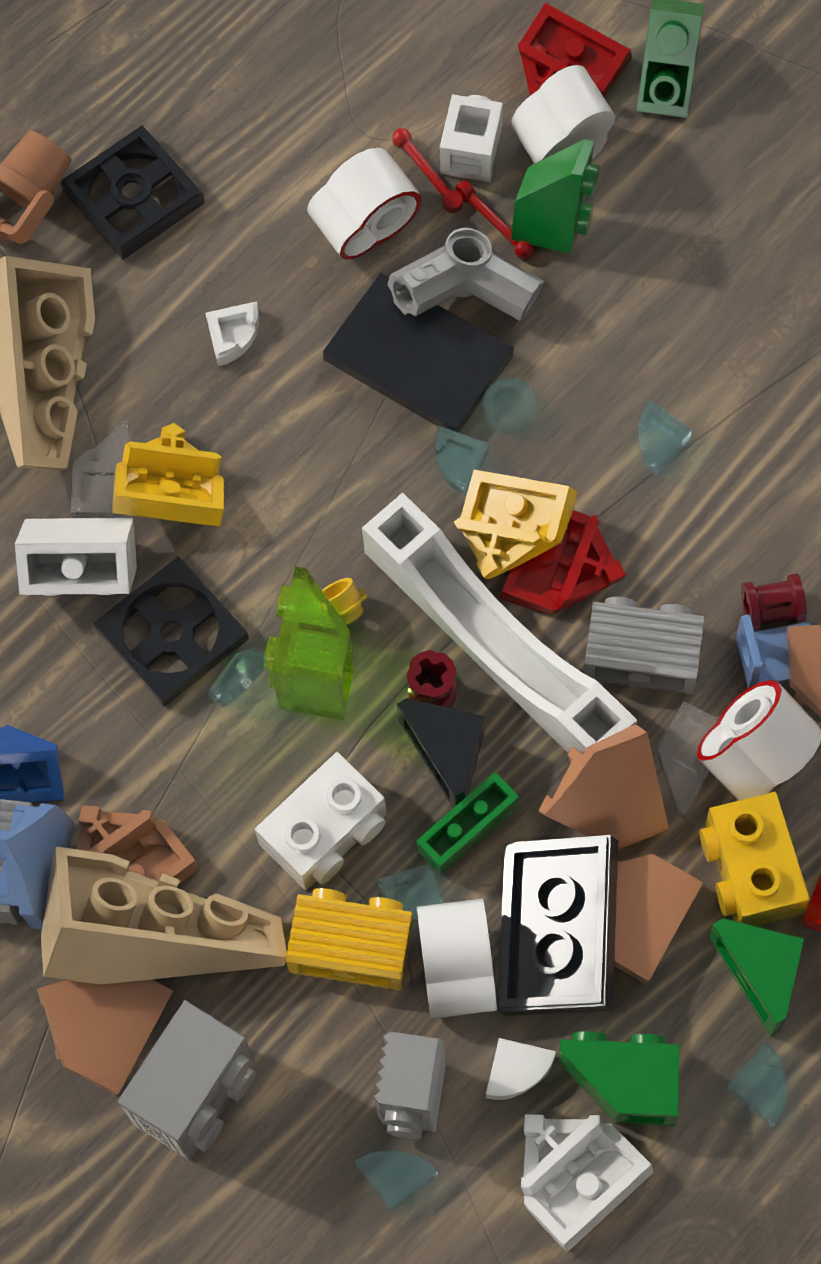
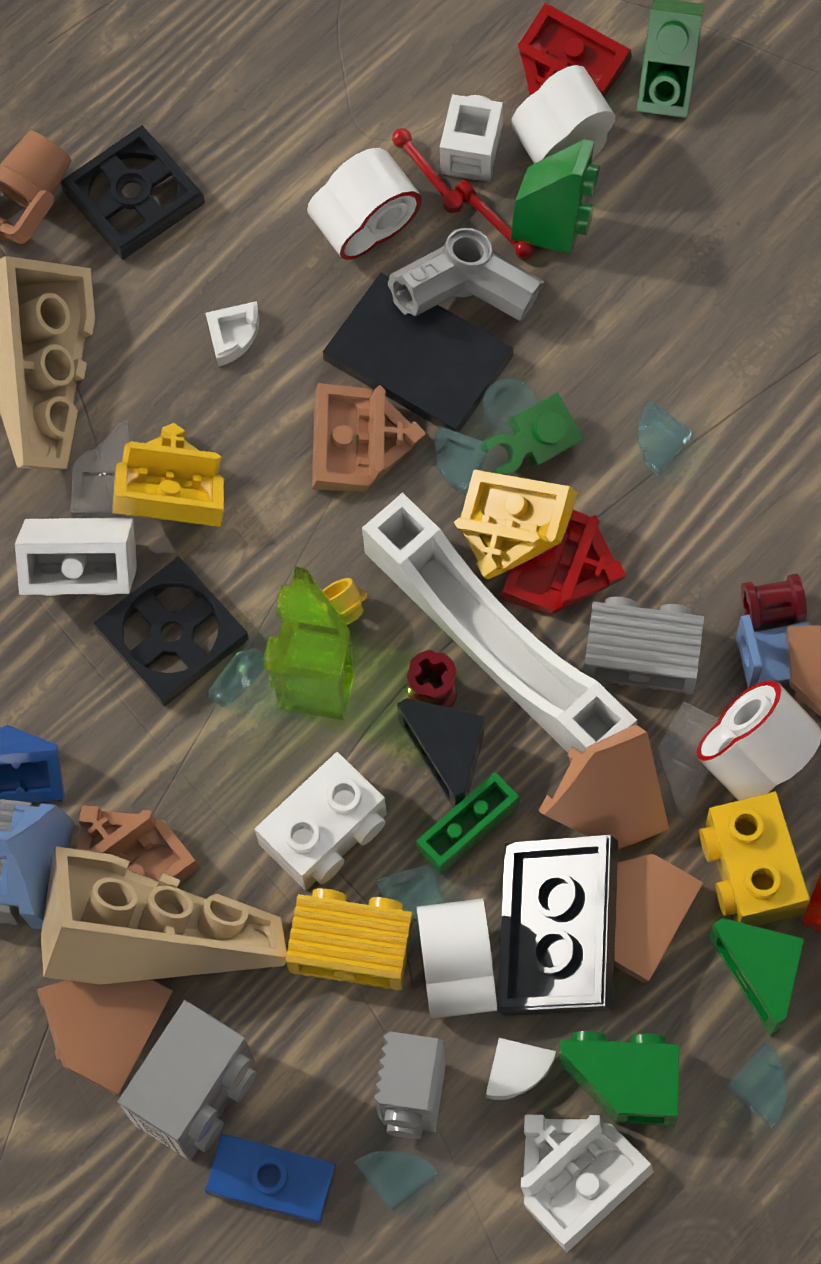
(270, 1178): none -> blue plate
(357, 437): none -> nougat slope
(538, 432): none -> green plate

